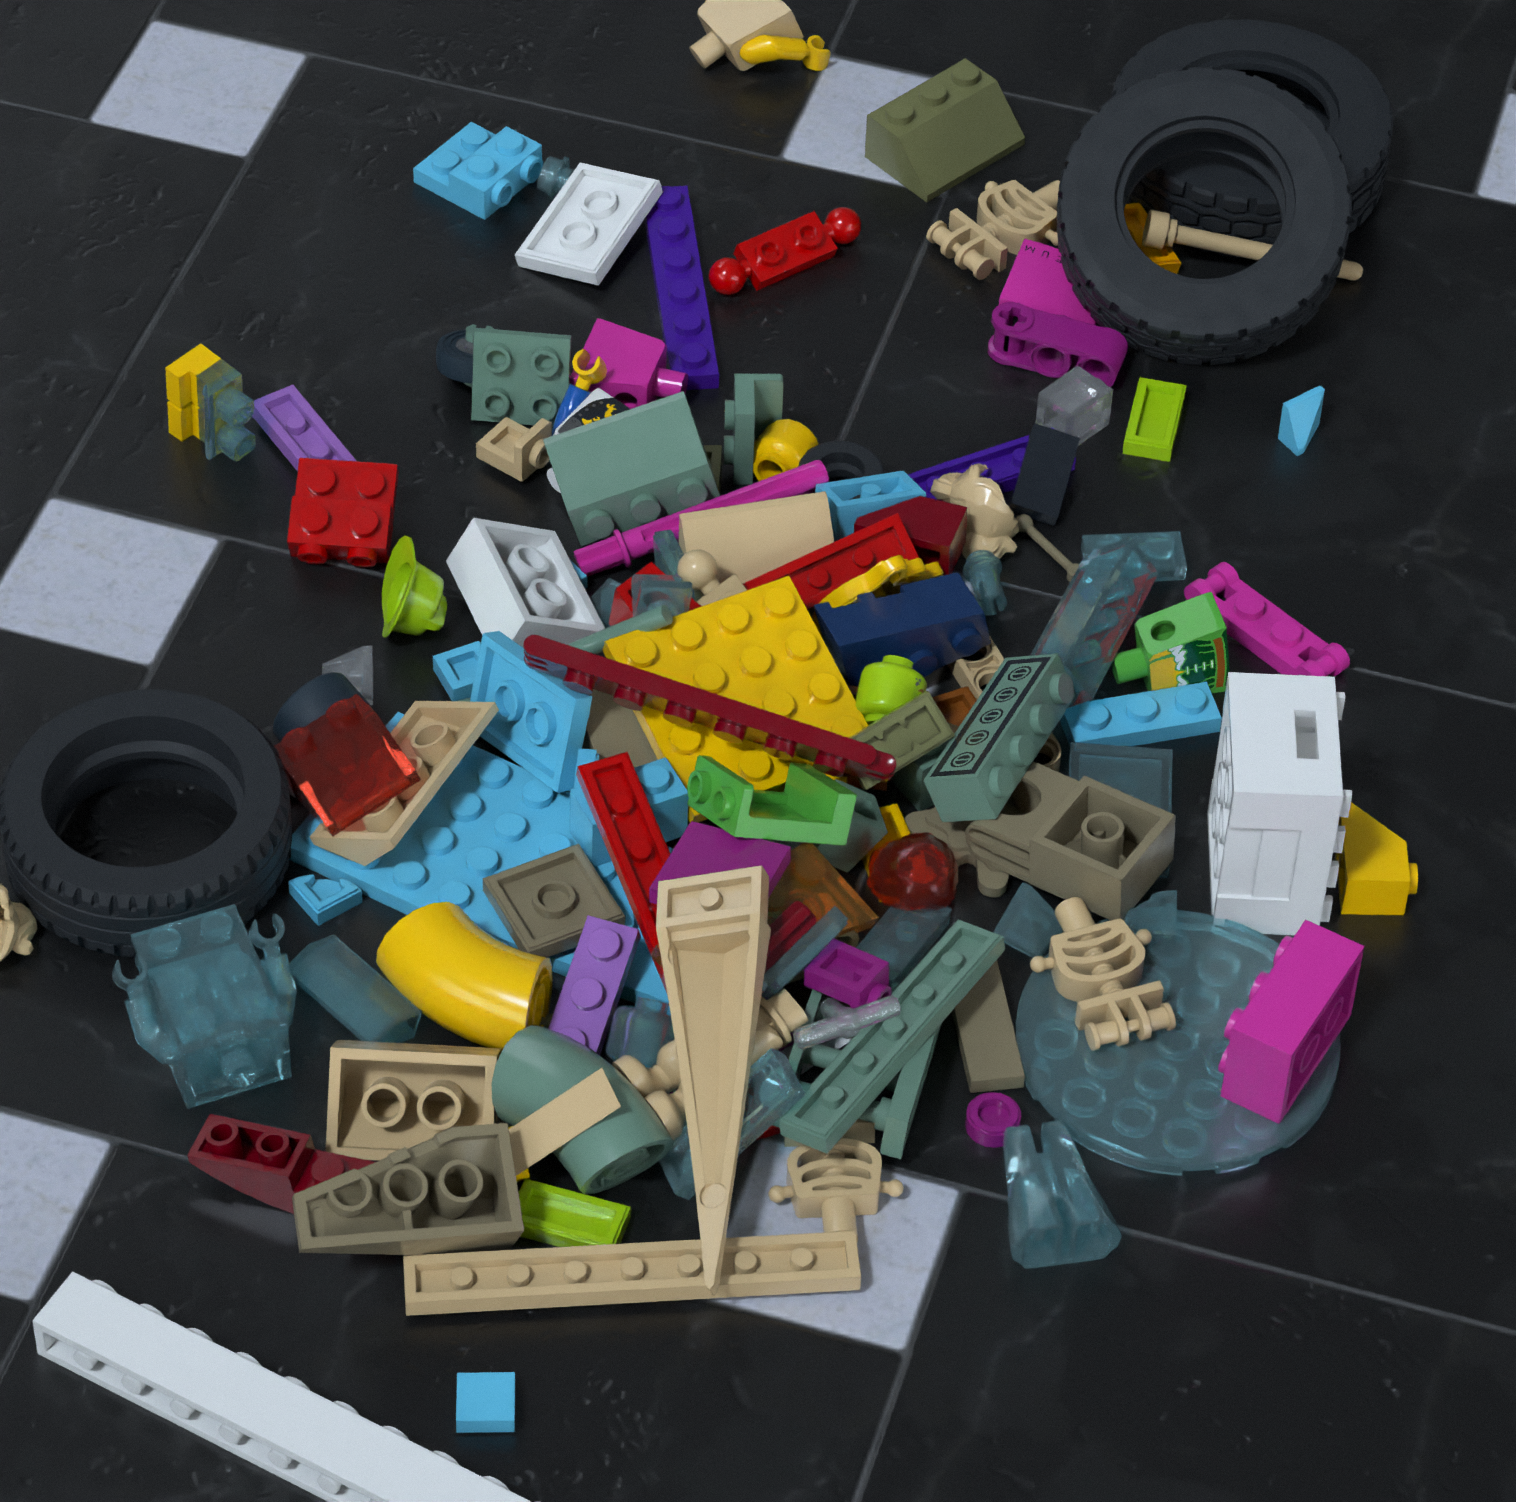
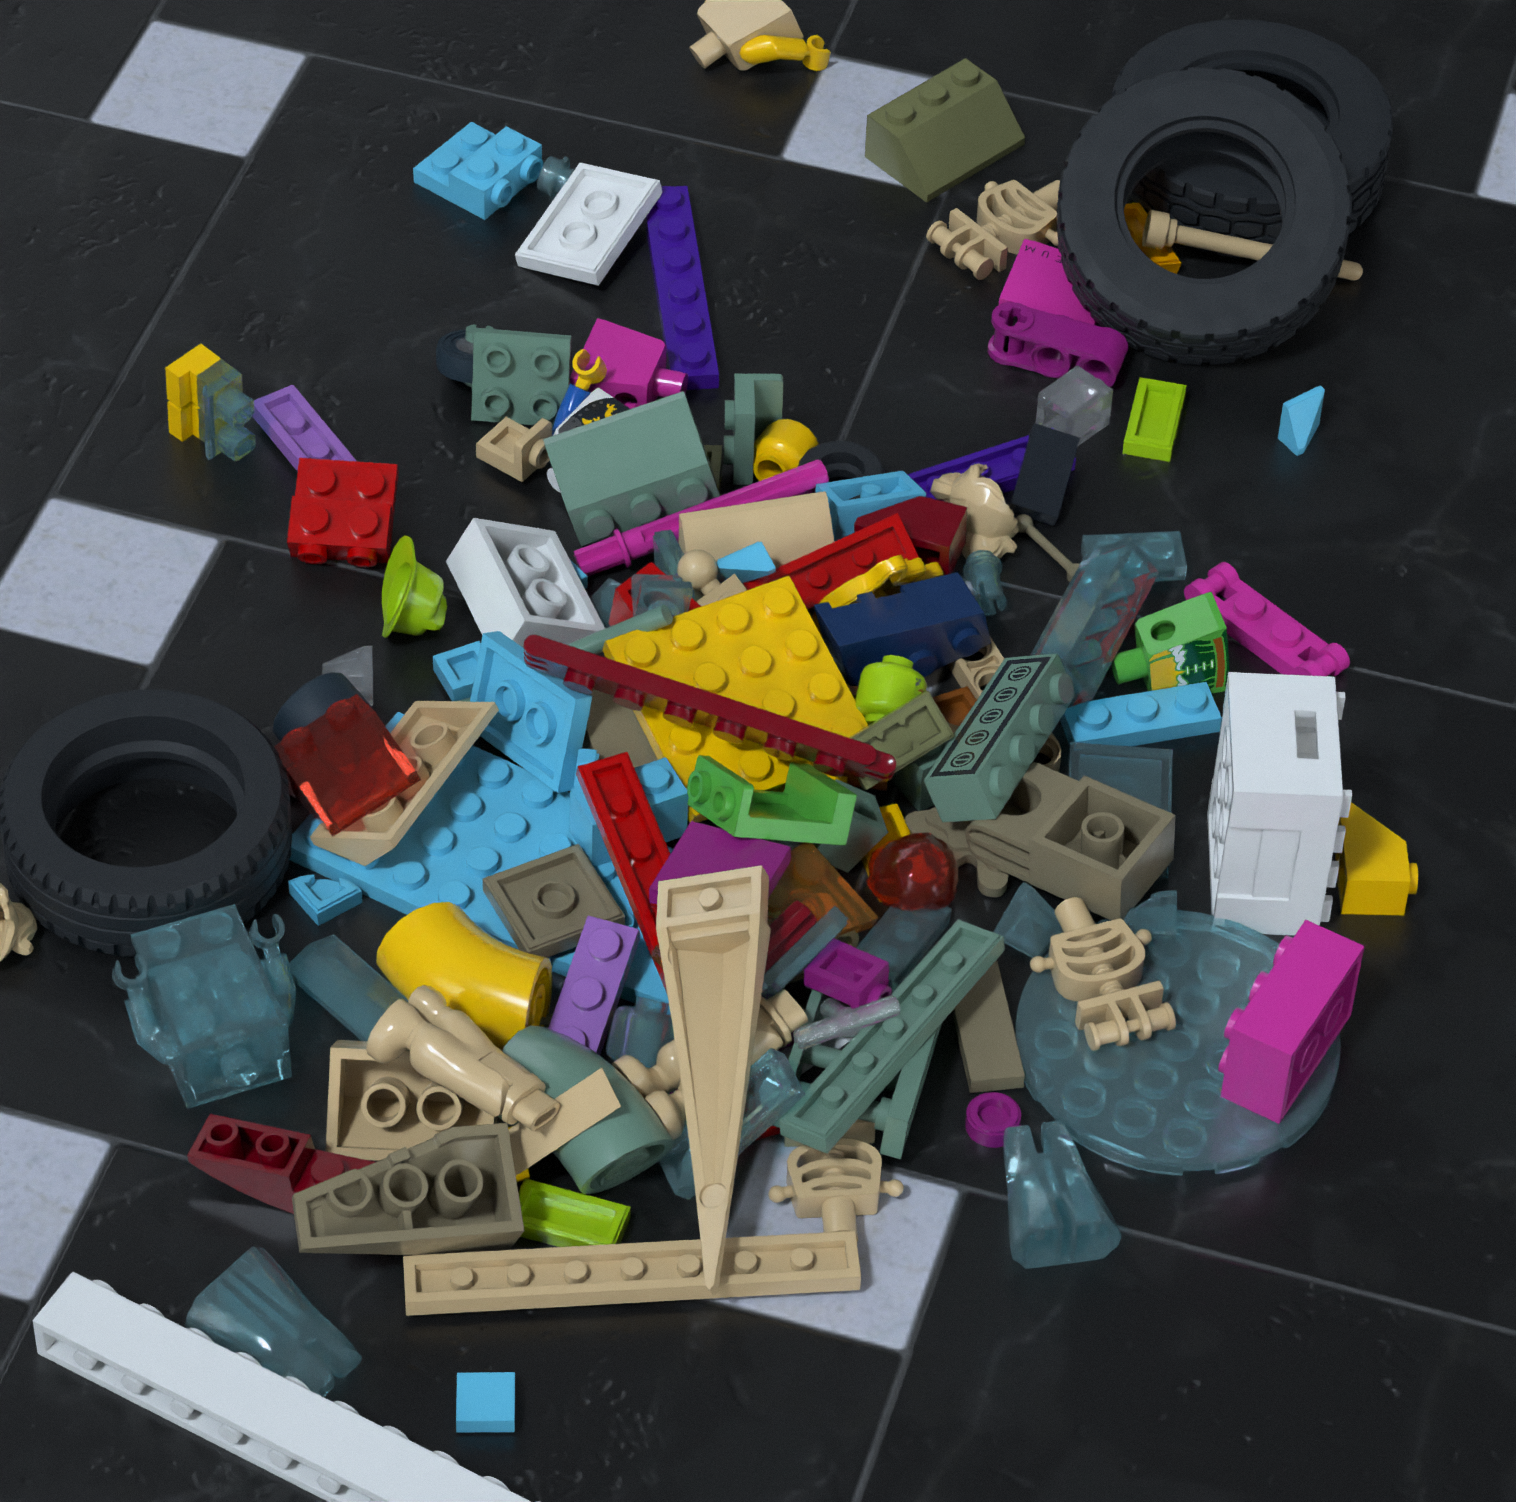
(267, 1316): none -> clear light blue piece
(461, 1058): none -> tan piece
(746, 564): none -> medium azure slope
(785, 250): red plate -> none

